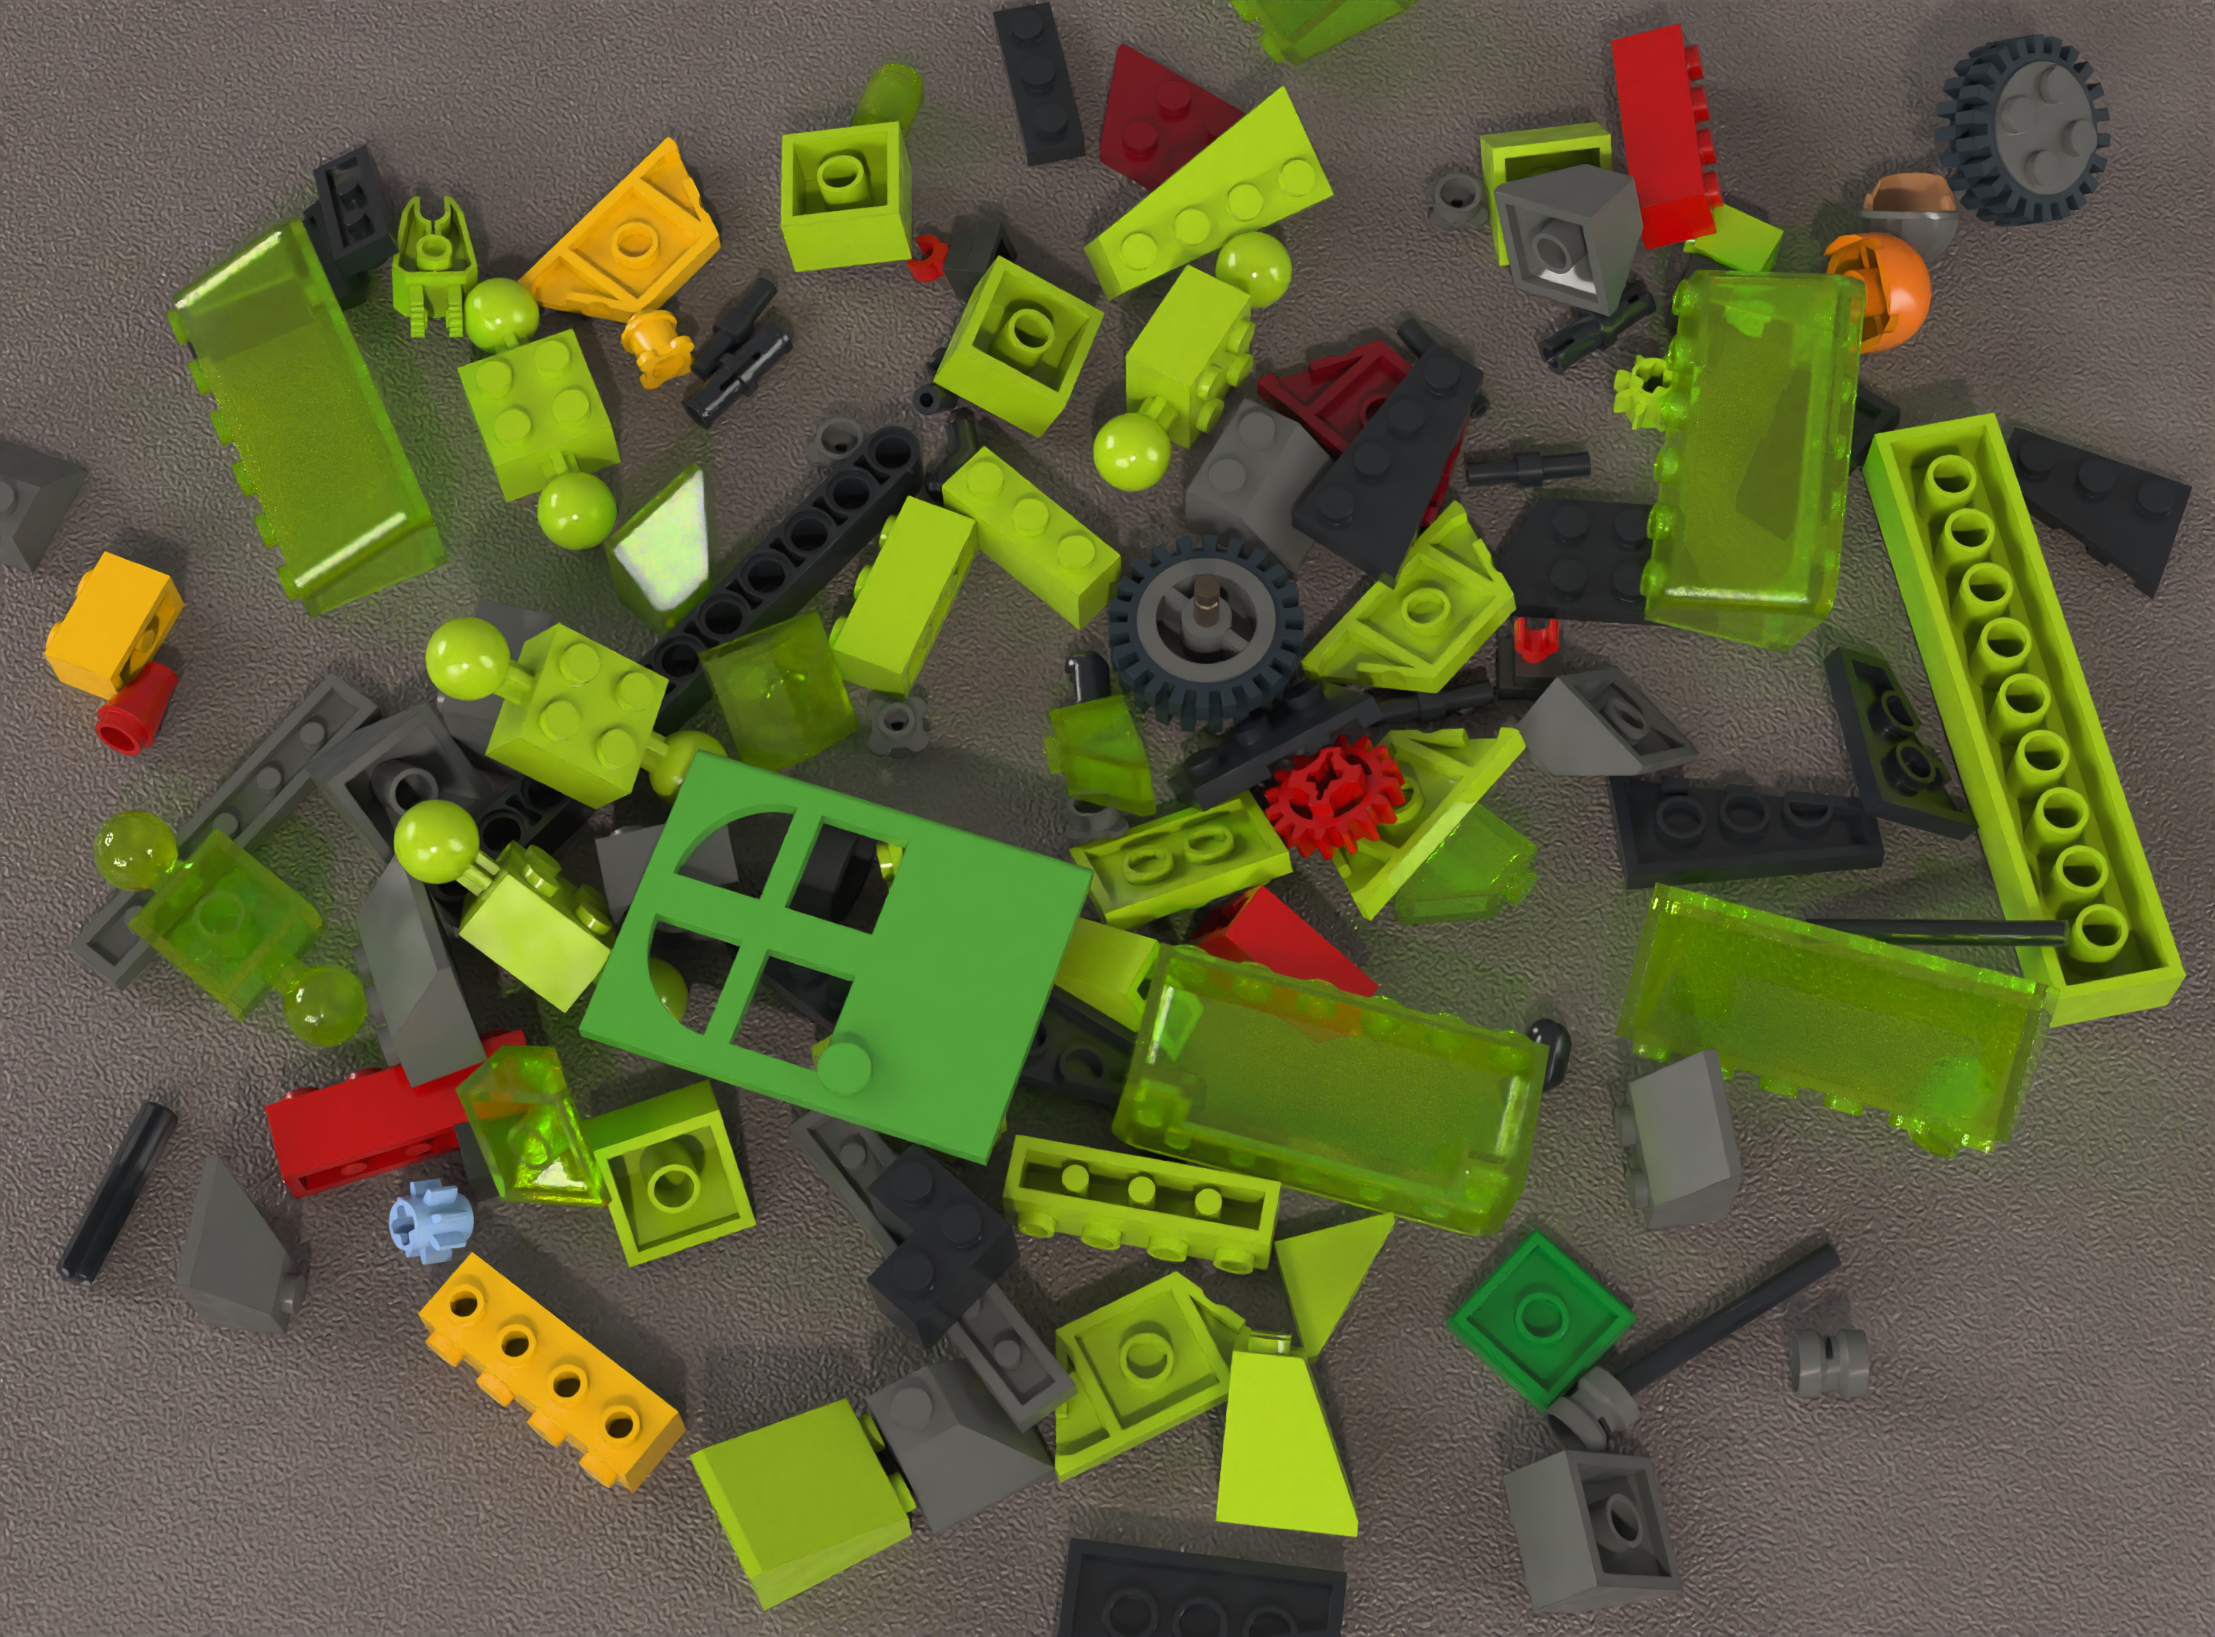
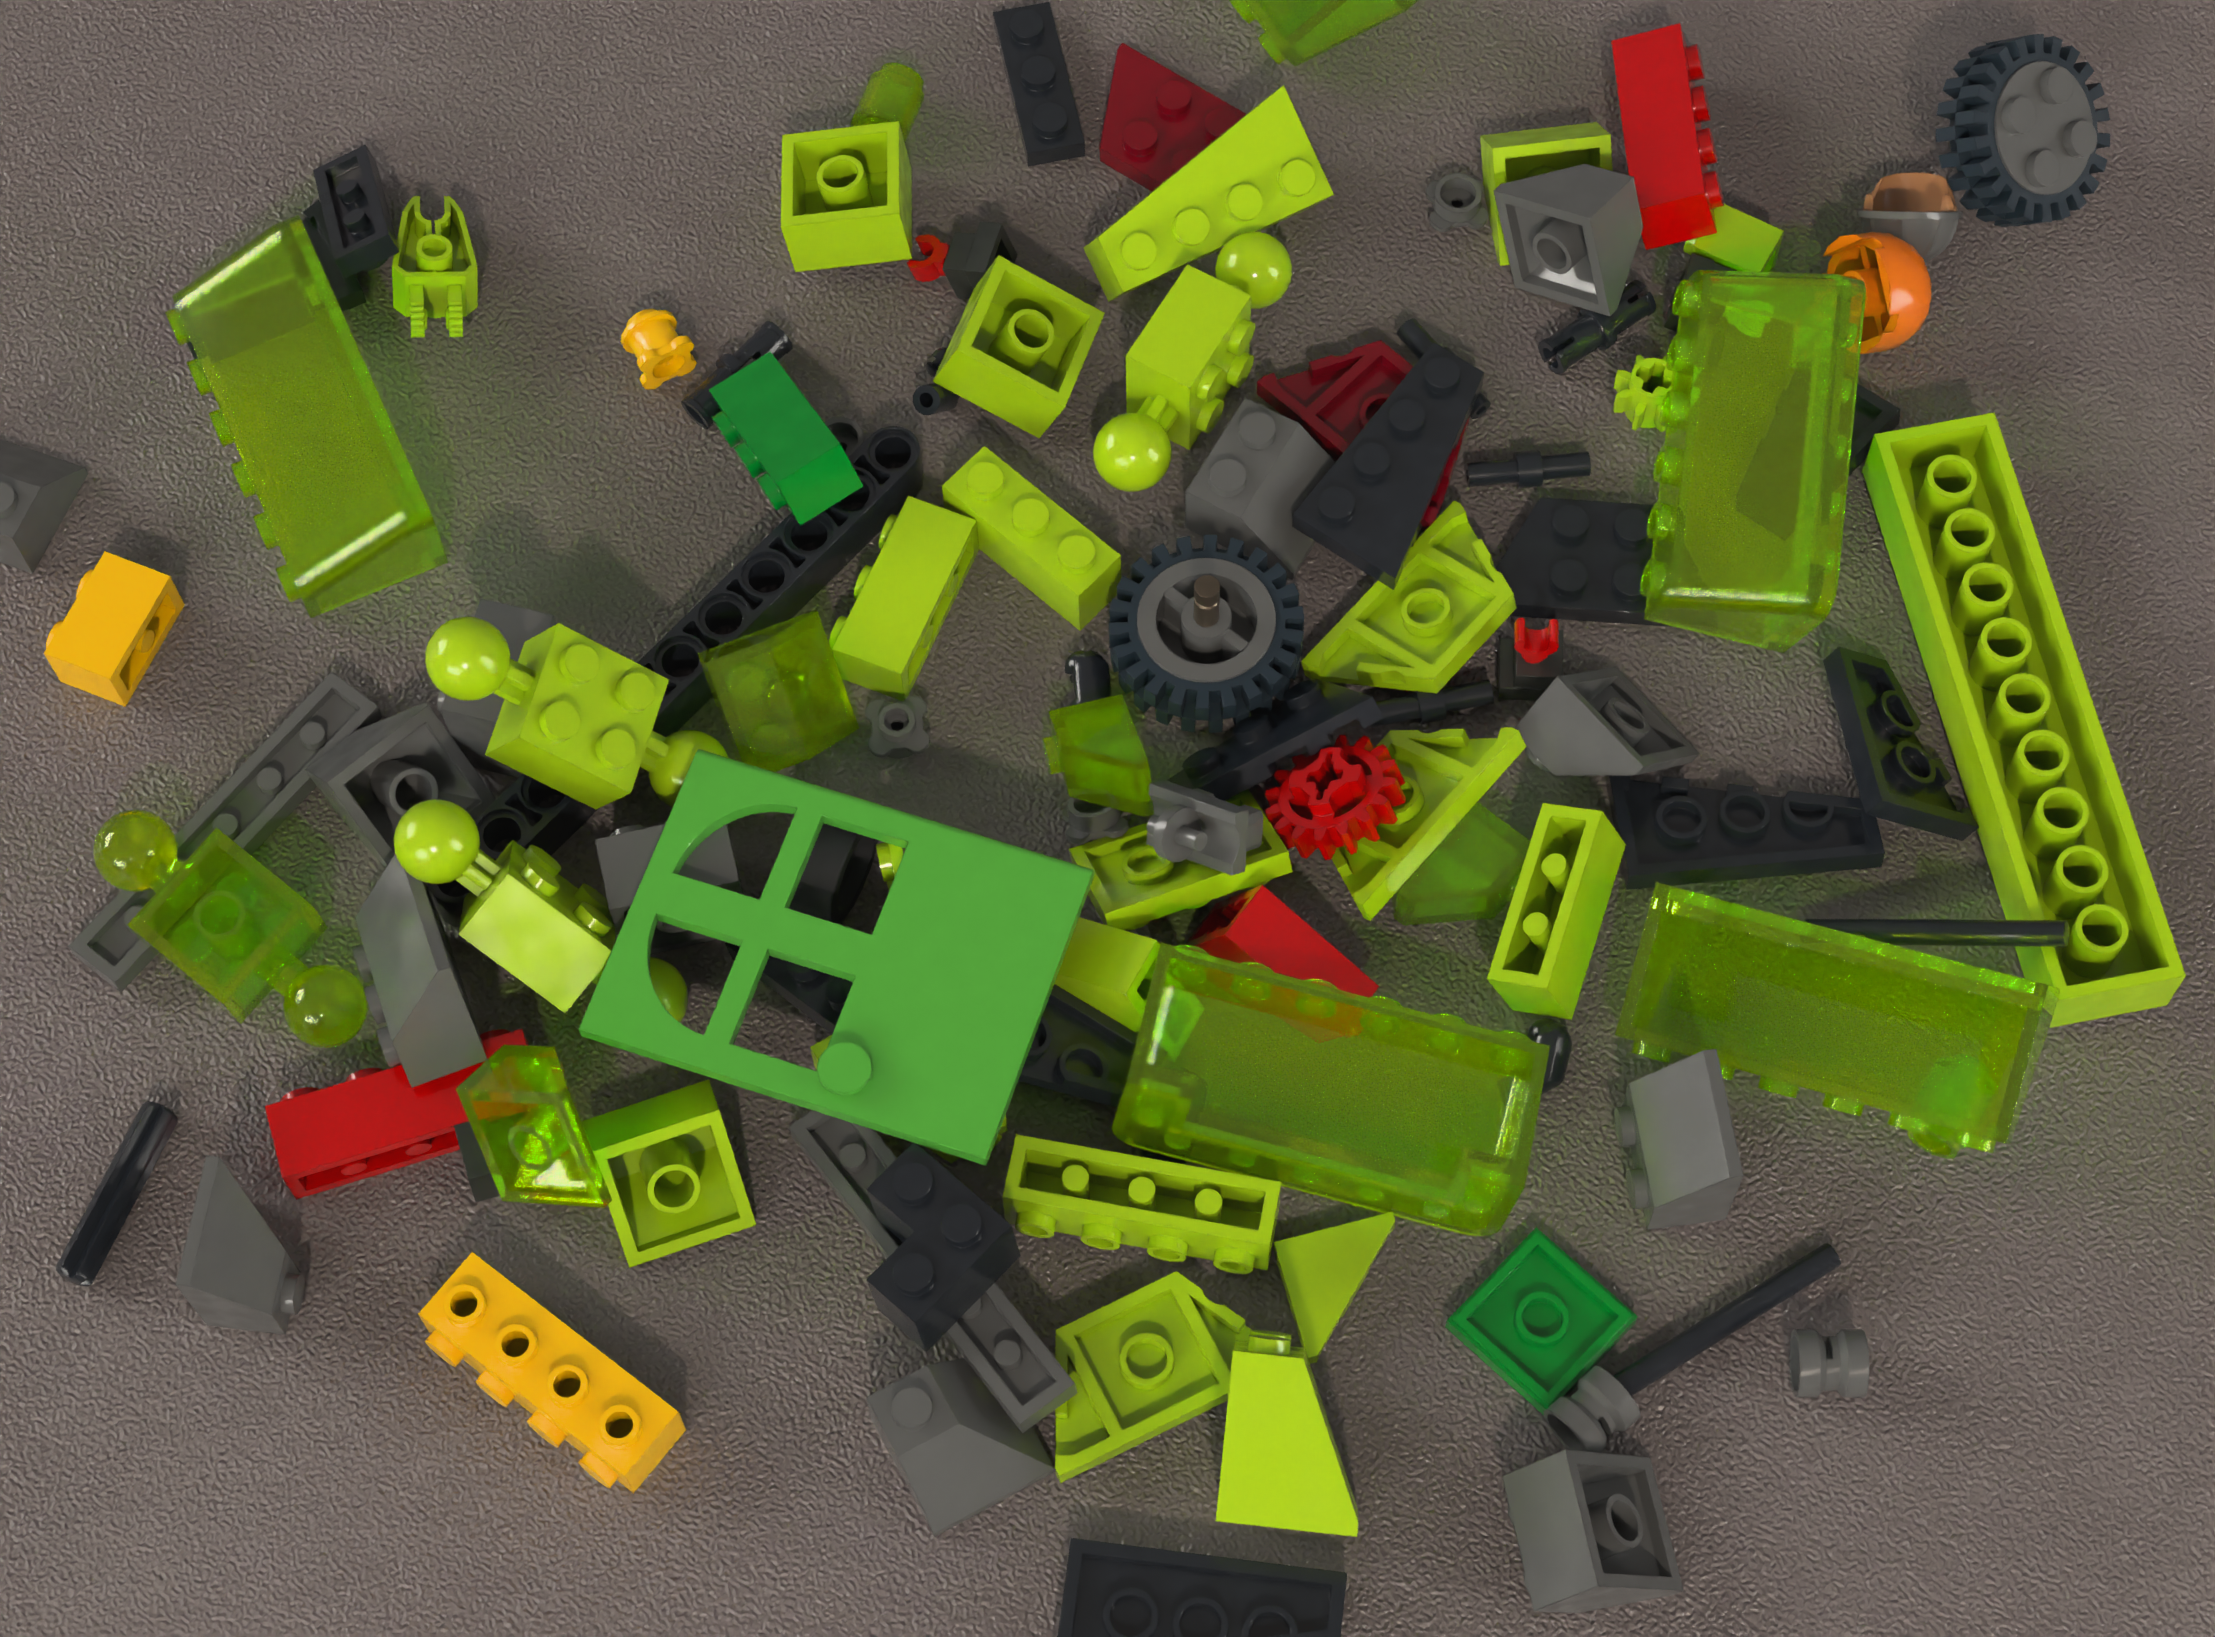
(136, 711): red cone -> none
(431, 1221): light blue gear -> none
(539, 415): lime brick -> none
(630, 246): yellow wing -> none
(666, 553): clear neon green slope -> none
(734, 327): black bar -> none
(782, 440): none -> green brick
(804, 1498): lime slope -> none
(963, 446): black arm -> none
(1202, 827): none -> dark grey hips
(1556, 911): none -> lime brick
(2105, 504): black wing -> none

